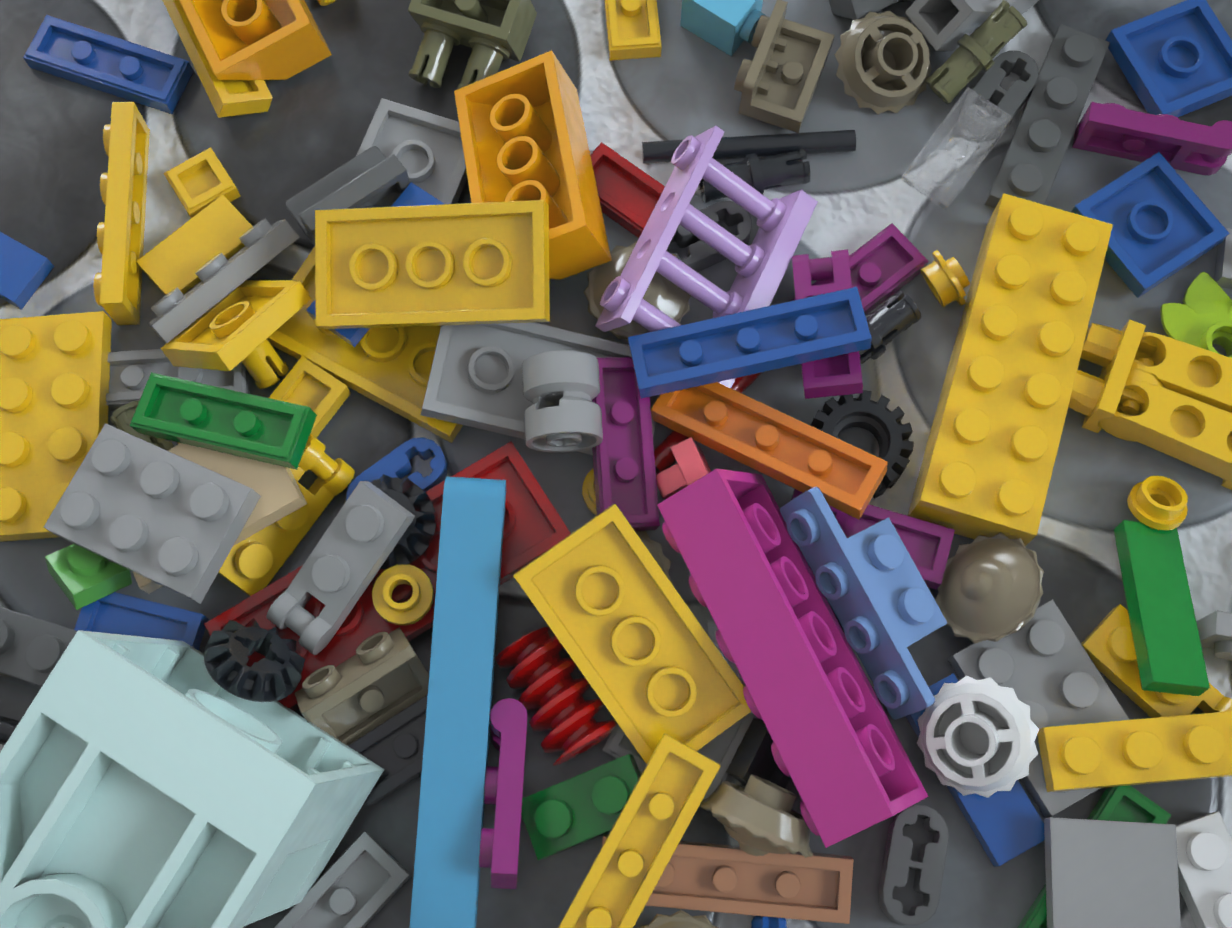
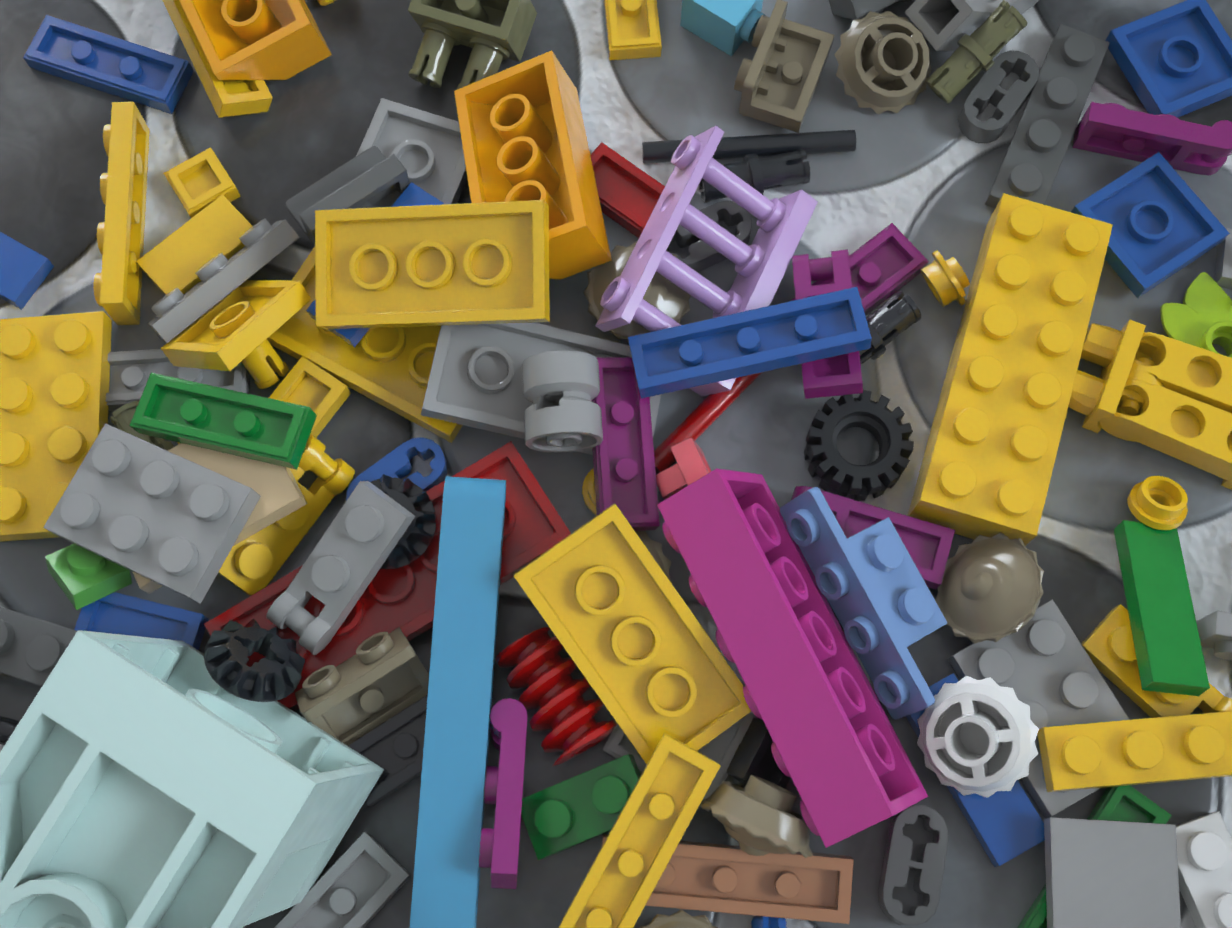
(415, 607): yellow plate -> none
(773, 444): orange plate -> none
(957, 148): clear plate -> none

